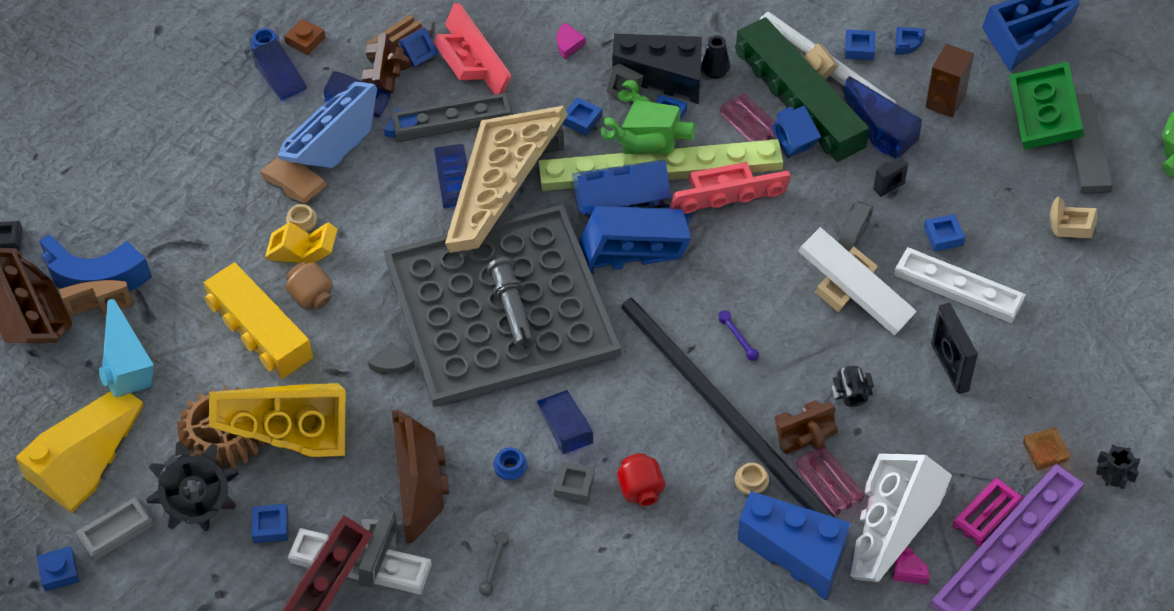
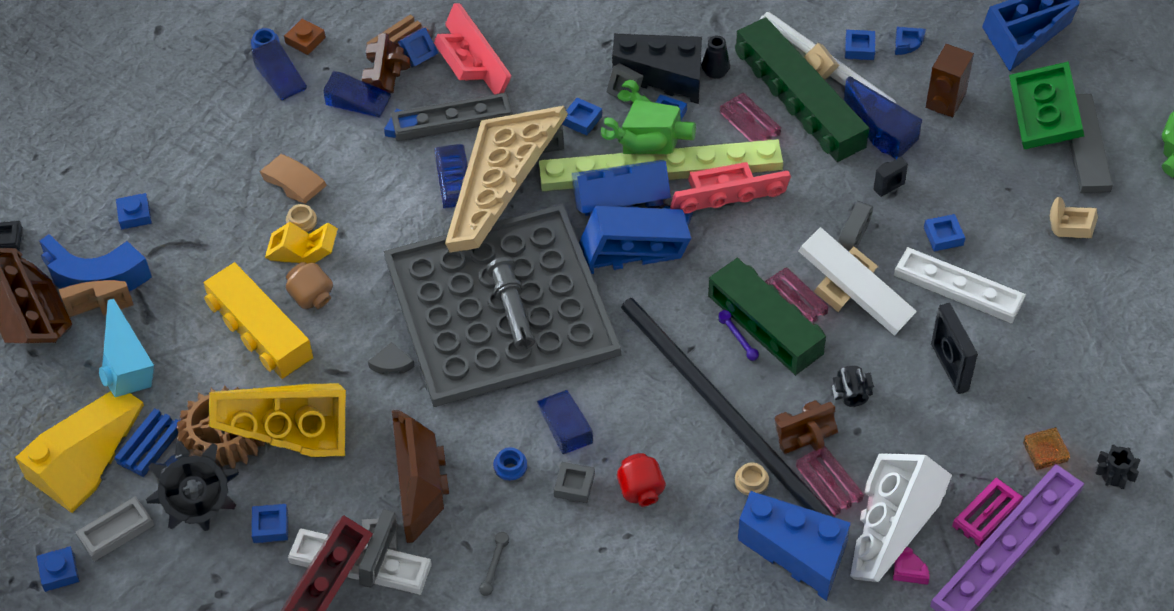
(133, 211): none -> blue plate
(143, 441): none -> blue tile
(333, 128): medium blue wedge -> none
(569, 40): dark pink tile -> none
(767, 316): none -> dark green brick
(792, 297): none -> clear pink tile
(795, 131): blue brick -> none

